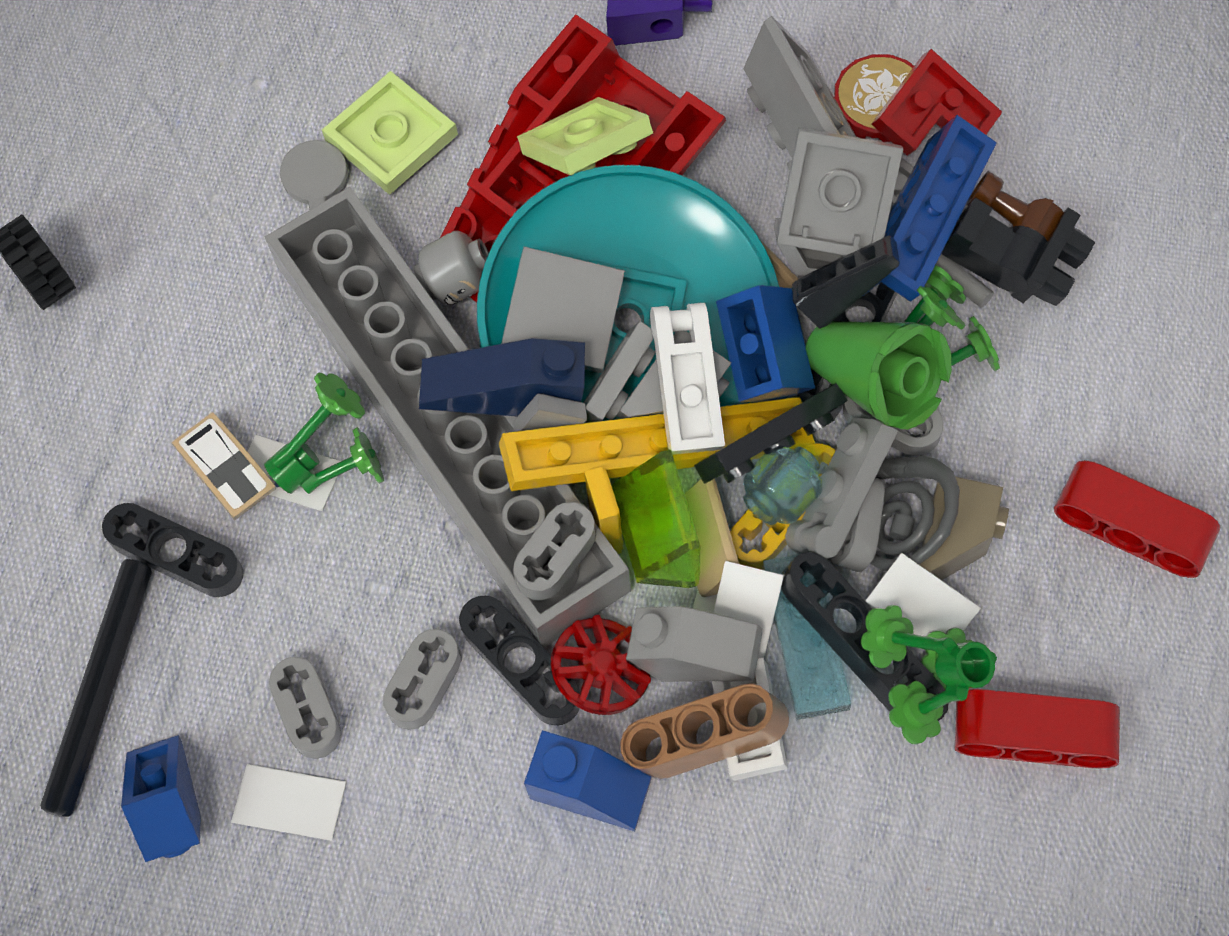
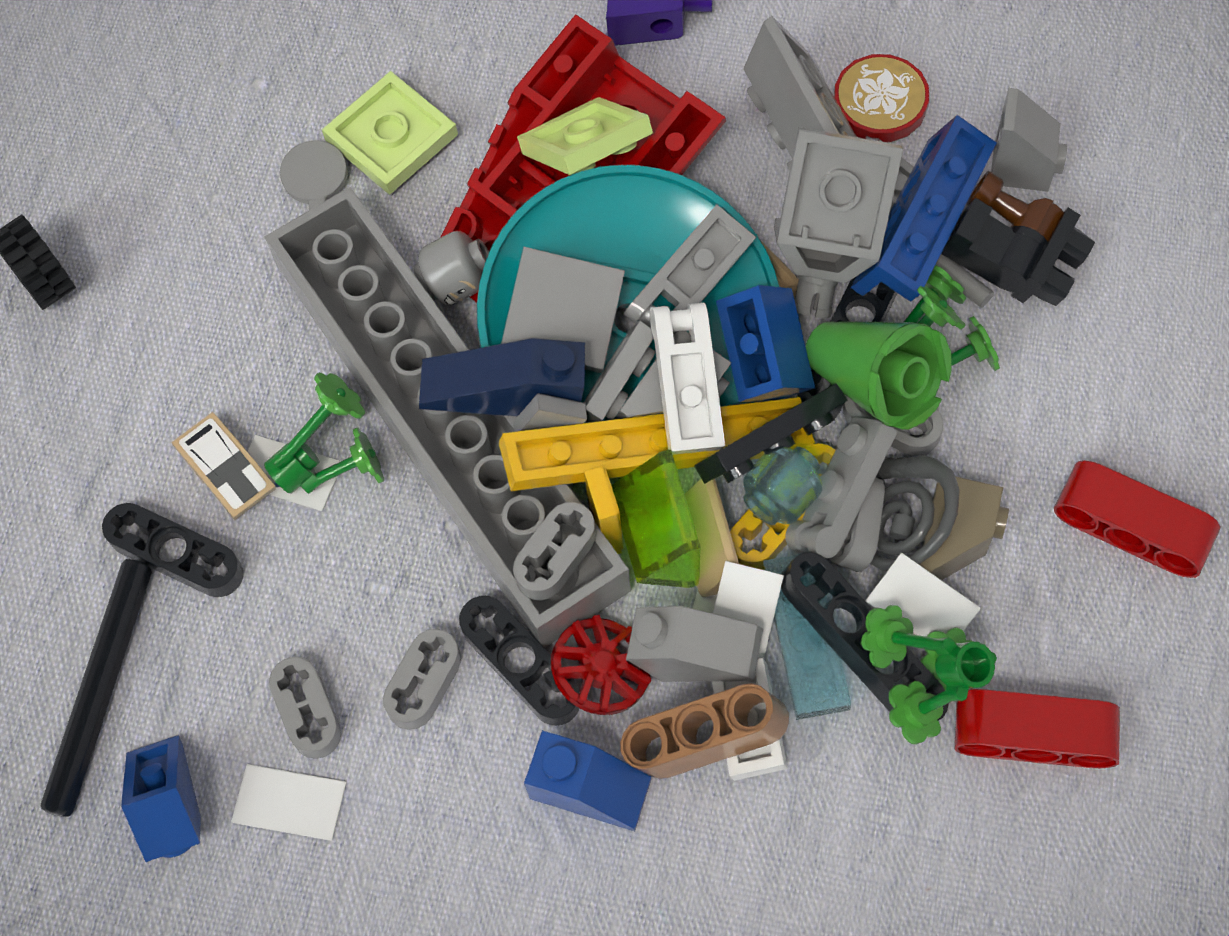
(695, 265): none -> light grey plate
(838, 285): black slope -> none
(932, 95): red plate -> none
(1027, 145): none -> light grey slope

